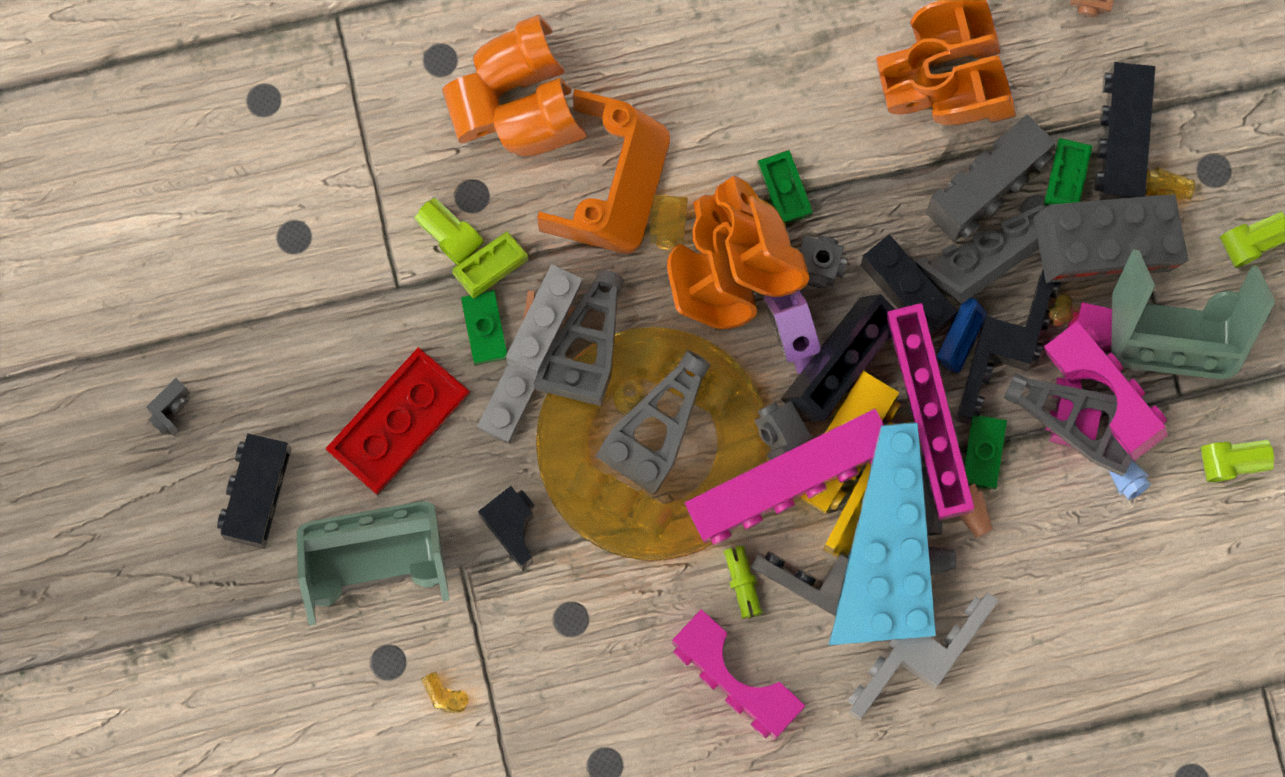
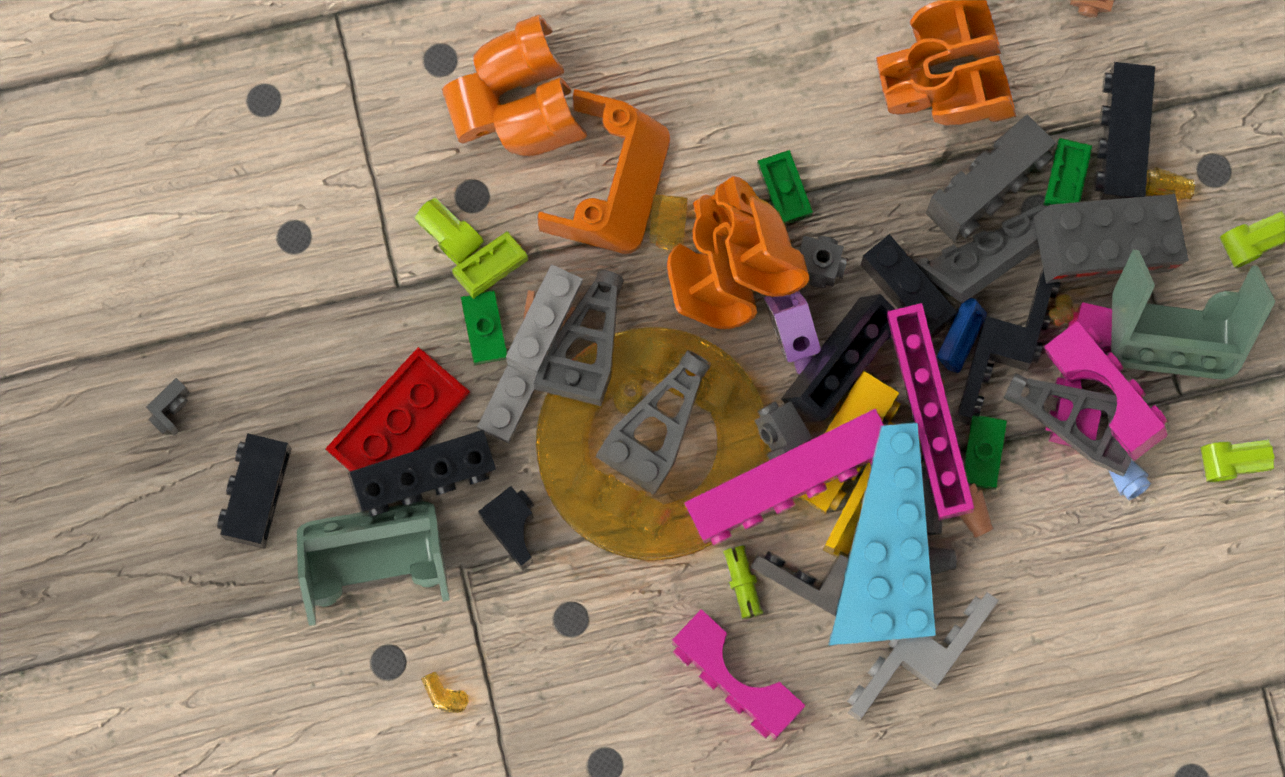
(422, 471): none -> black brick

